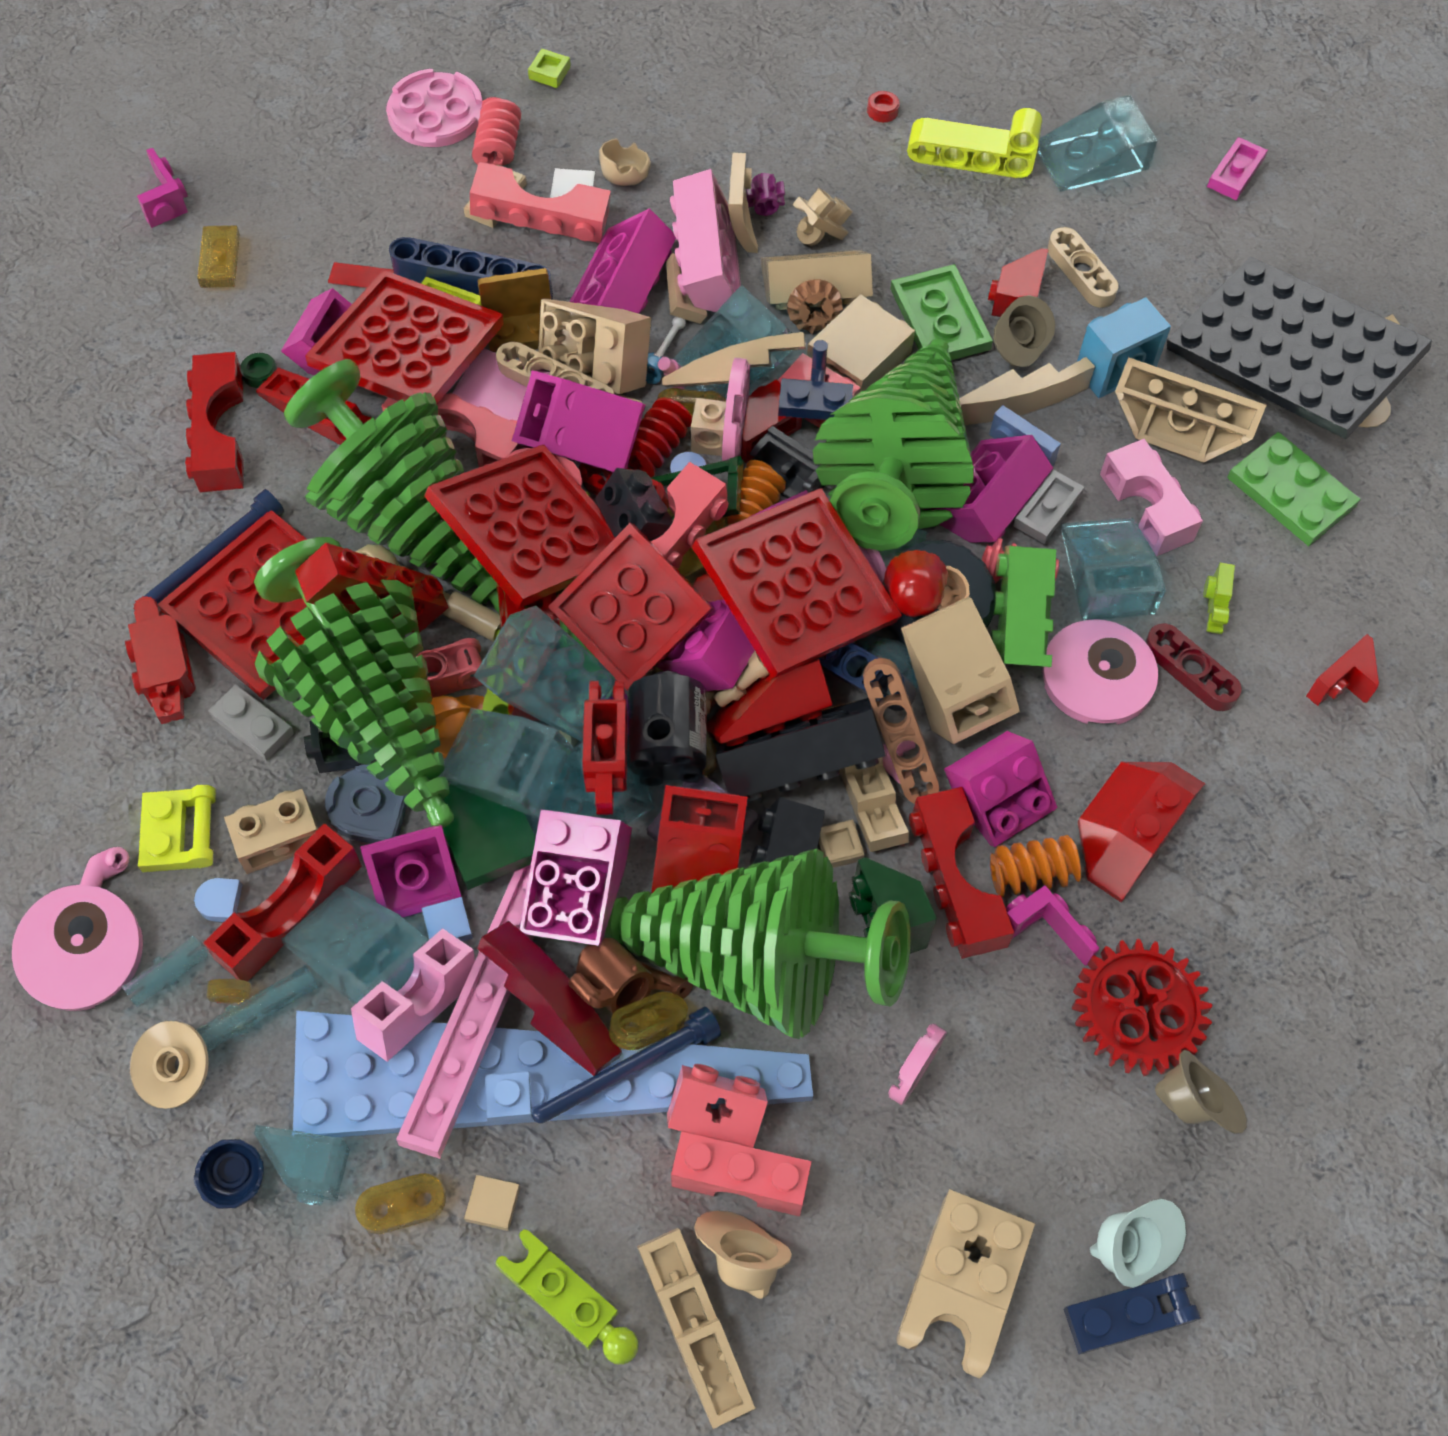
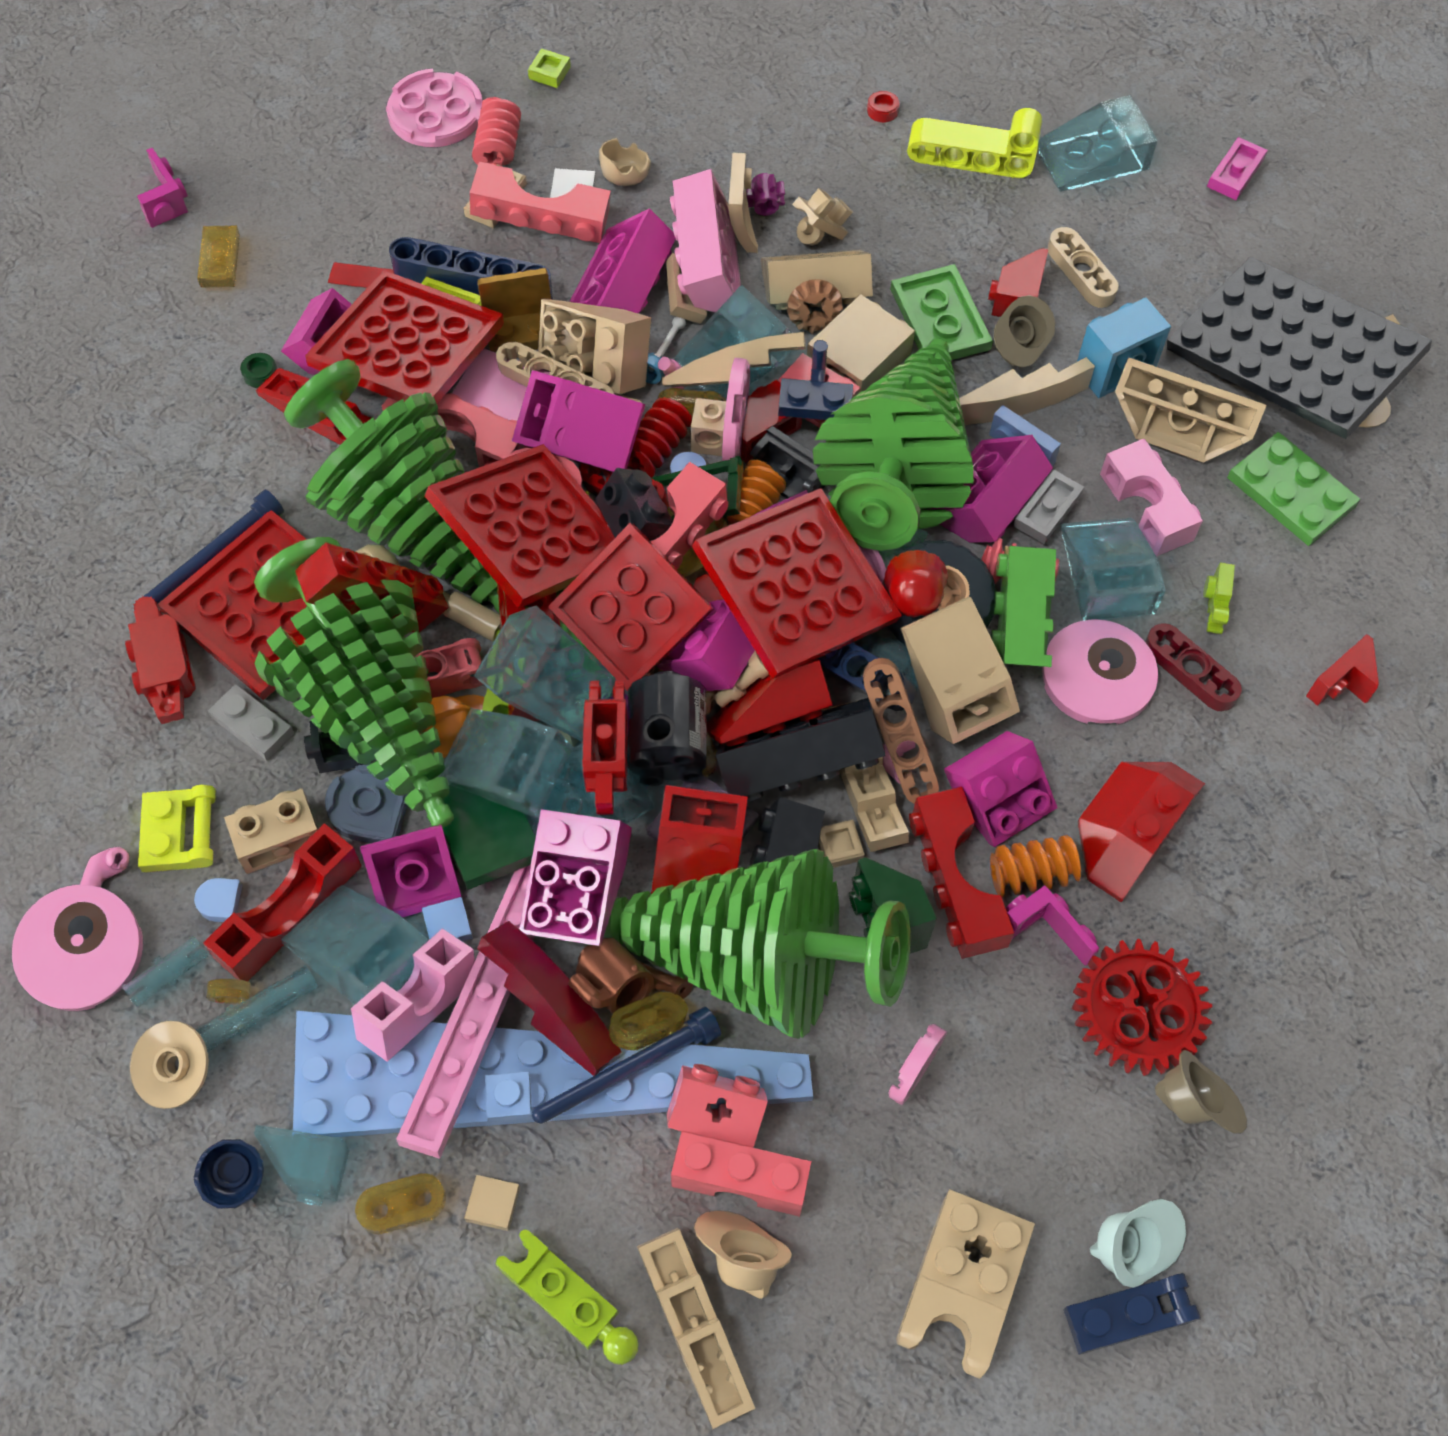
(215, 388): red arch -> none

